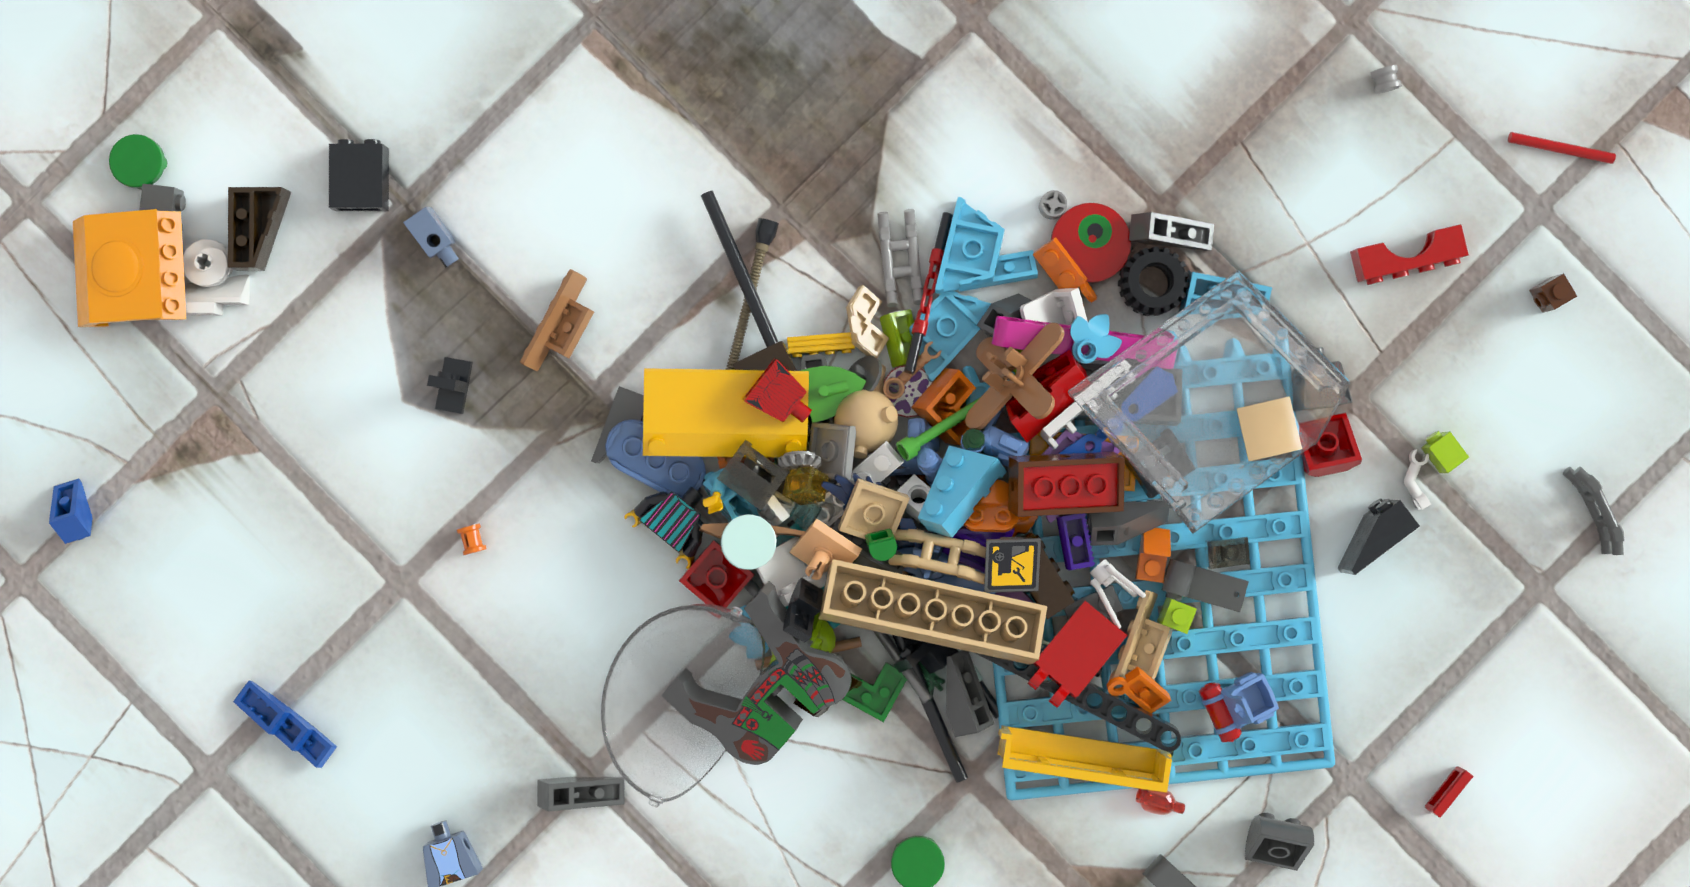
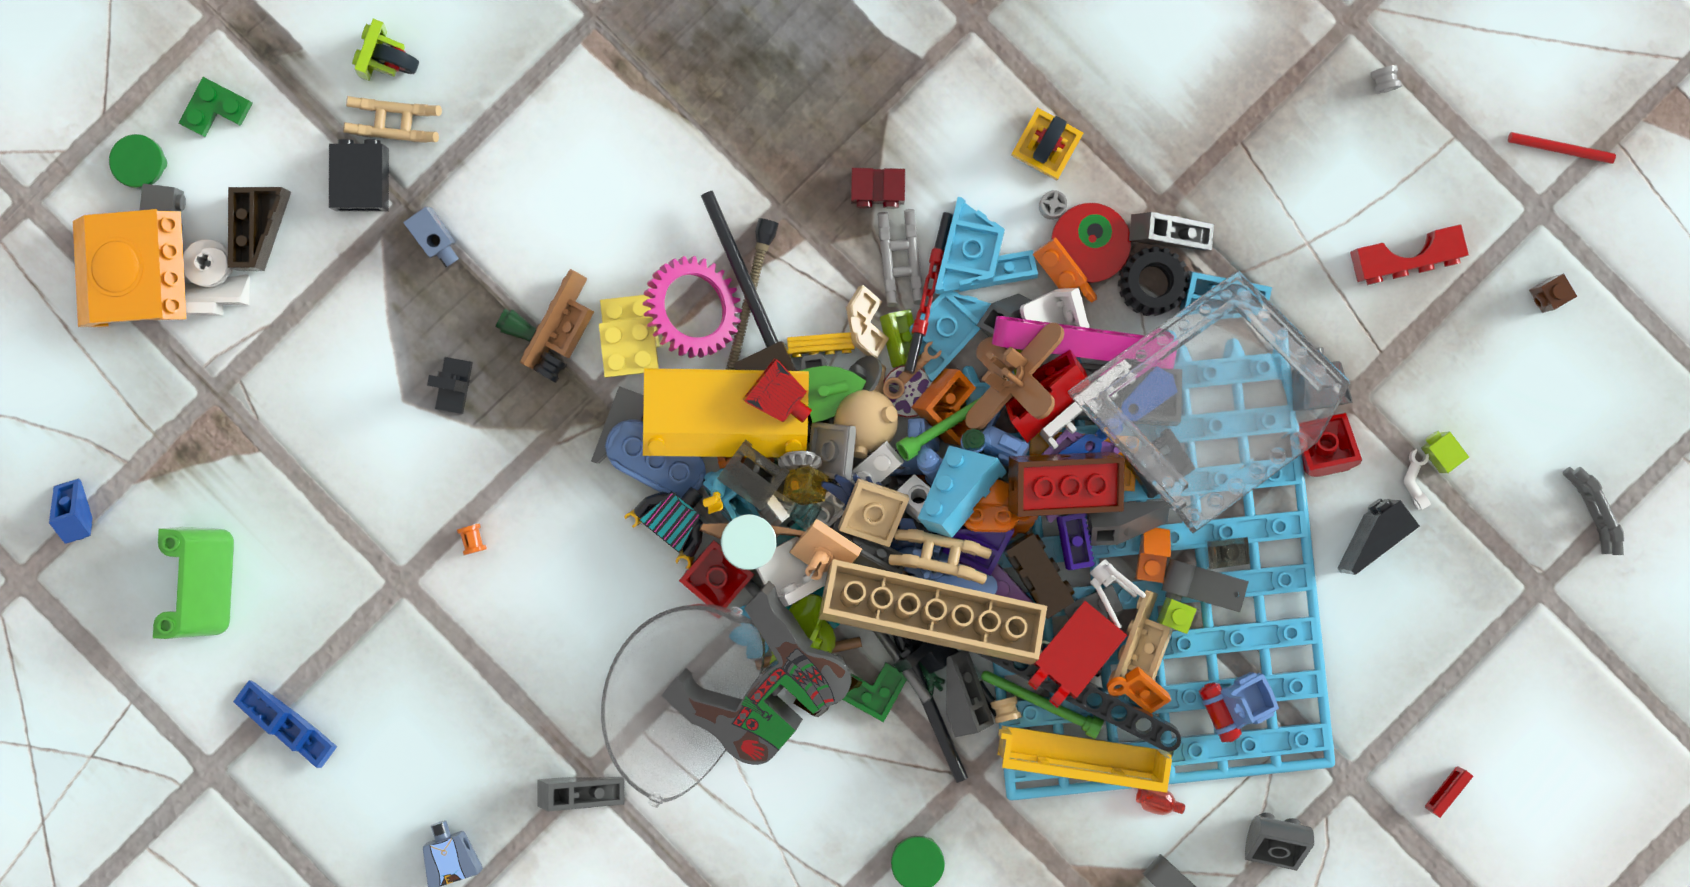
(202, 582): none -> windscreen
(209, 101): none -> green plate
(379, 129): none -> tan piece
(381, 53): none -> lime plate
(515, 325): none -> dark green cone
(549, 367): none -> black wheel
(626, 338): none -> light yellow bracket
(693, 345): none -> piece
(802, 608): black slope -> none
(878, 187): none -> dark red brick
(881, 544): green brick -> none
(1006, 709): none -> tan wheel
(1012, 564): piece -> none
(1047, 143): none -> yellow plate
(1089, 724): none -> bright green piece
(1095, 335): medium azure plate -> none
(1269, 428): tan slope -> none

